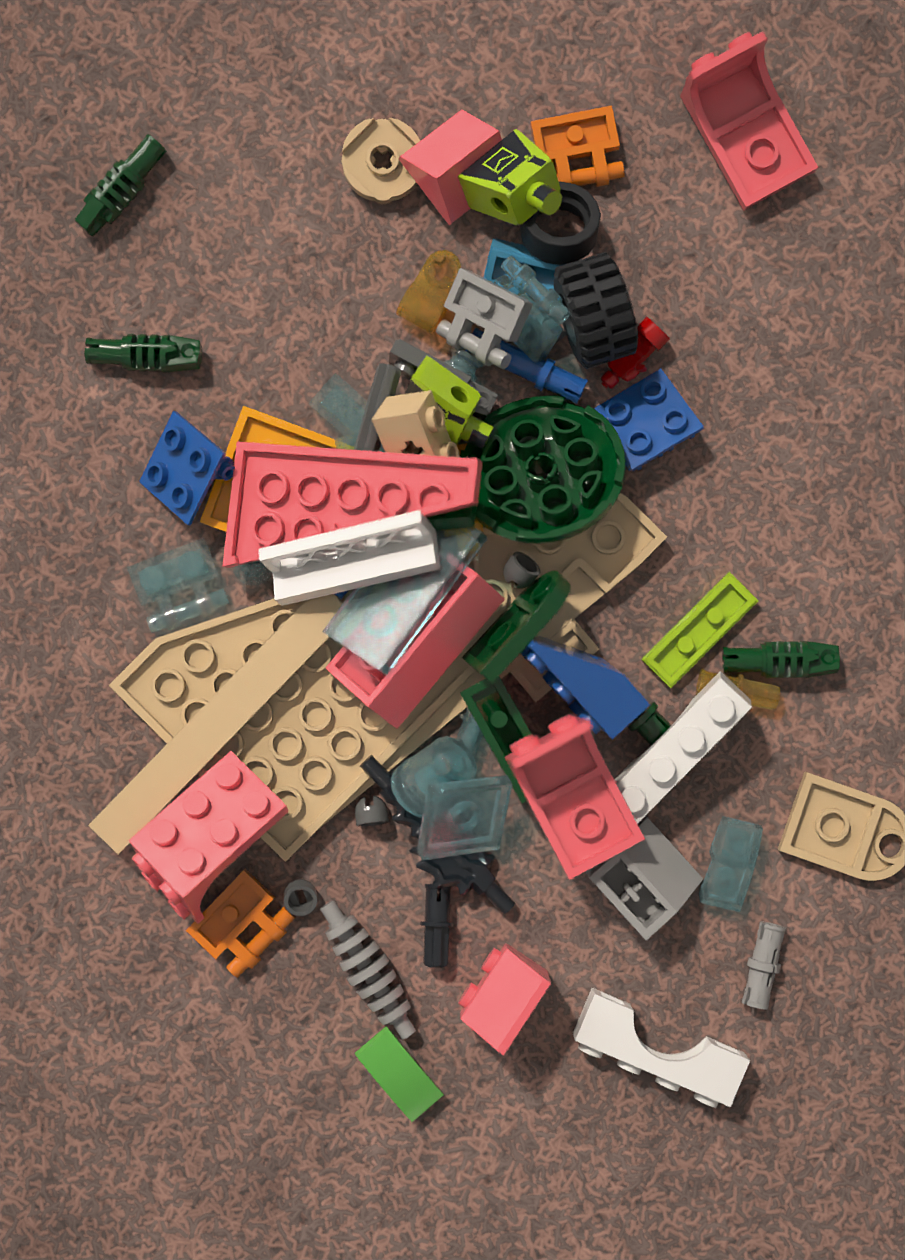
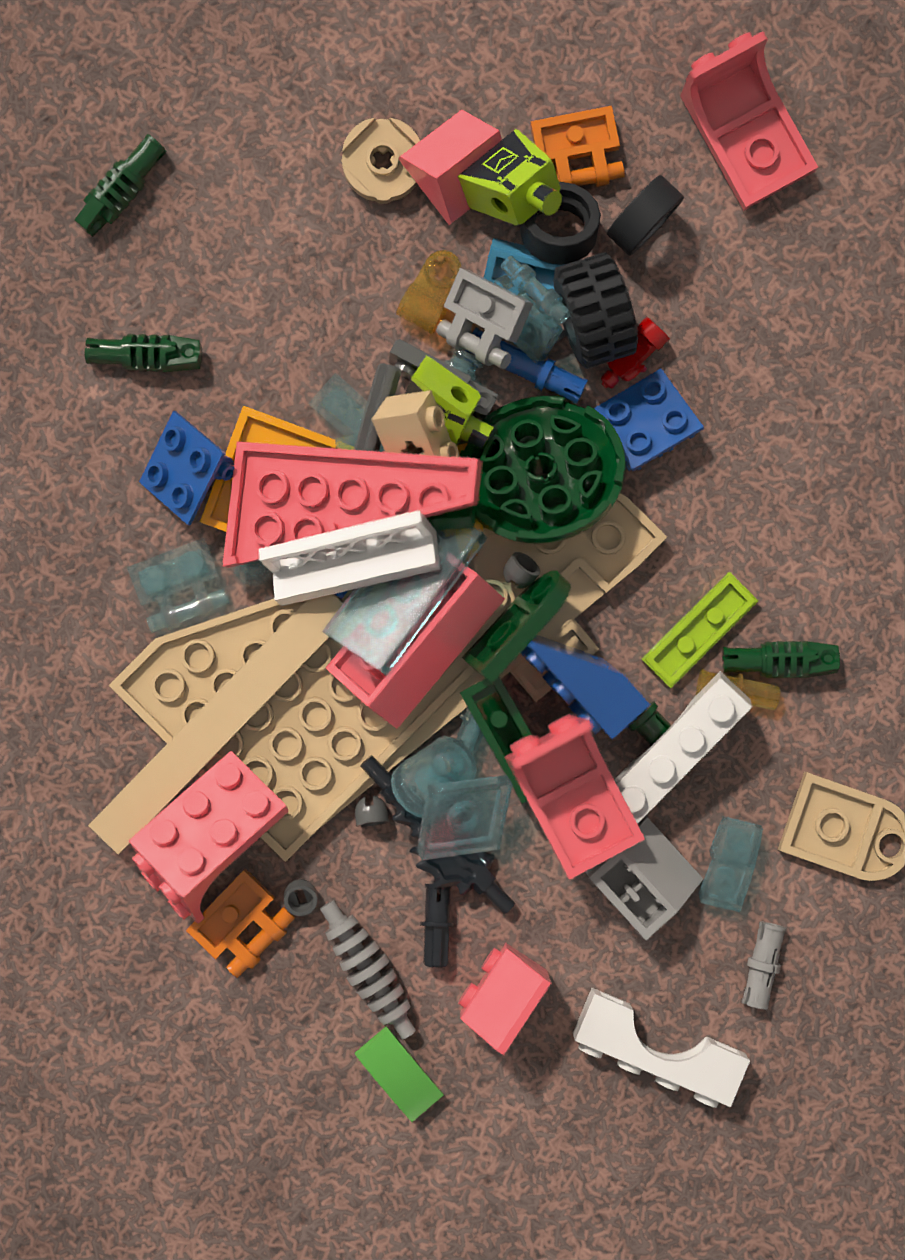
(645, 215): none -> black tyre

